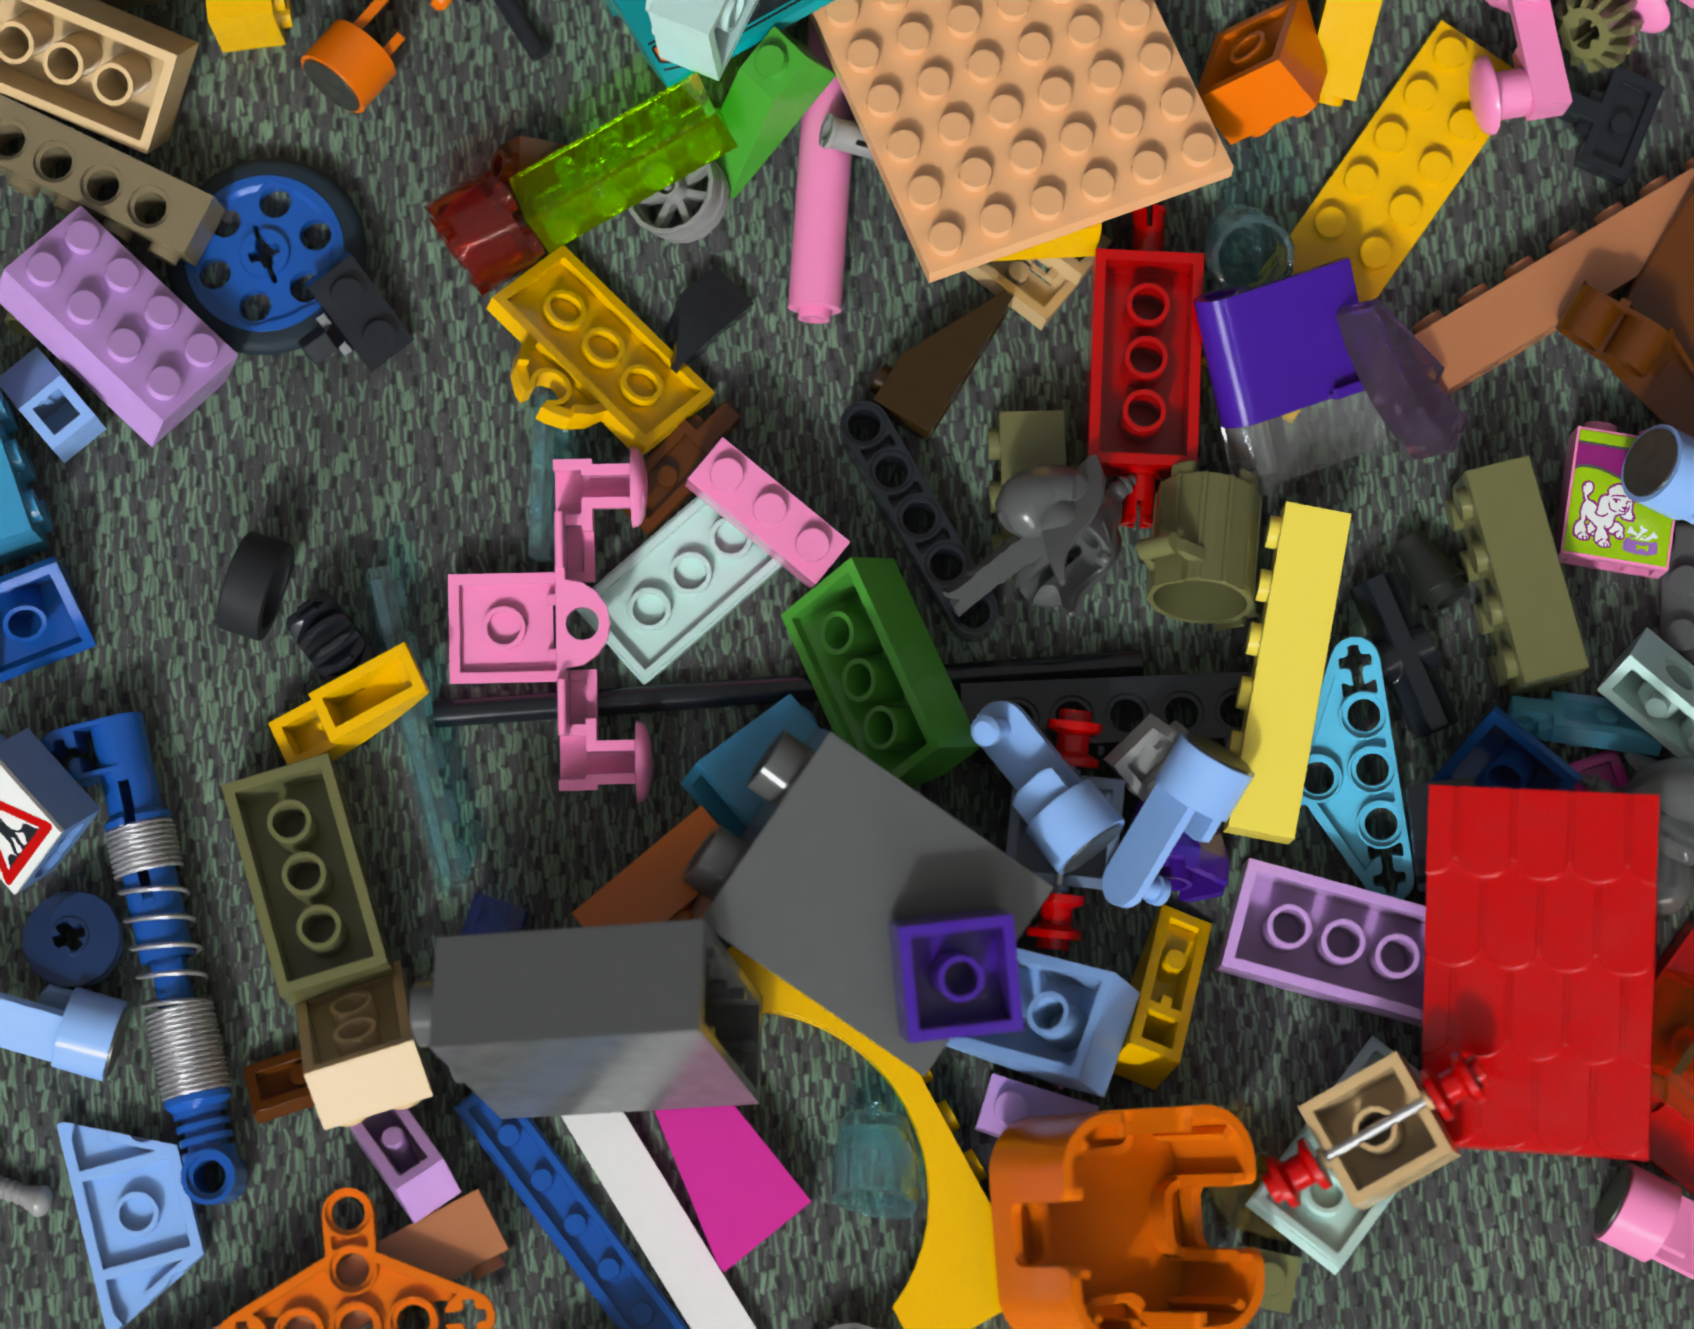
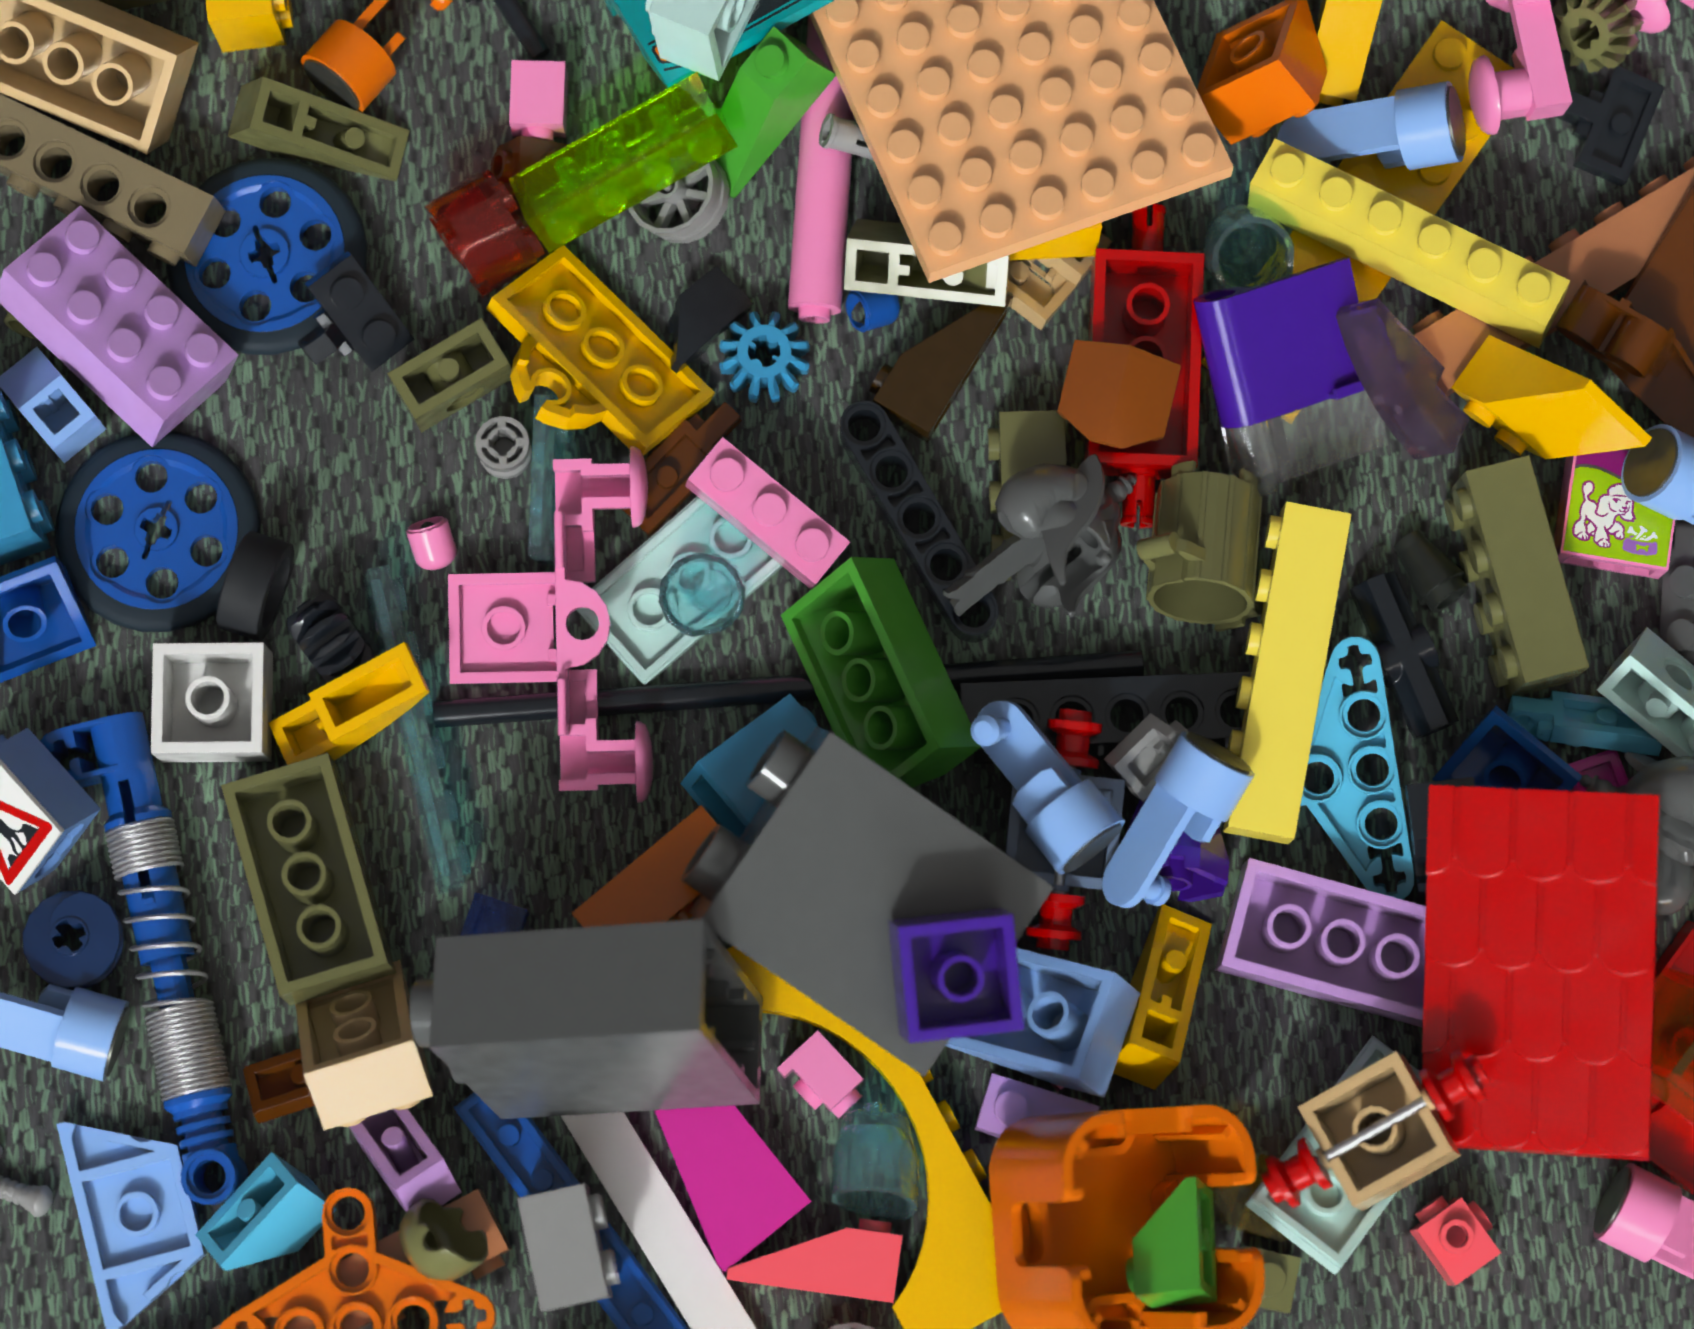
(115, 473): none -> blue wedge
(212, 702): none -> white brick
(265, 1216): none -> medium azure slope
(316, 130): none -> olive slope
(433, 545): none -> bright pink piece
(438, 1241): none -> olive hair
(451, 375): none -> olive brick
(507, 457): none -> light grey wheel
(538, 99): none -> bright pink brick
(567, 1247): none -> light grey brick
(702, 594): none -> clear light blue hair
(752, 371): none -> dark azure gear
(823, 1075): none -> bright pink brick
(841, 1263): none -> coral slope
(878, 309): none -> blue piece
(885, 263): none -> slope
(1118, 393): none -> dark orange slope
(1176, 1250): none -> bright green slope
(1408, 243): none -> light yellow brick
(1411, 129): none -> light blue piece
(1455, 1237): none -> coral brick
(1542, 405): none -> yellow slope

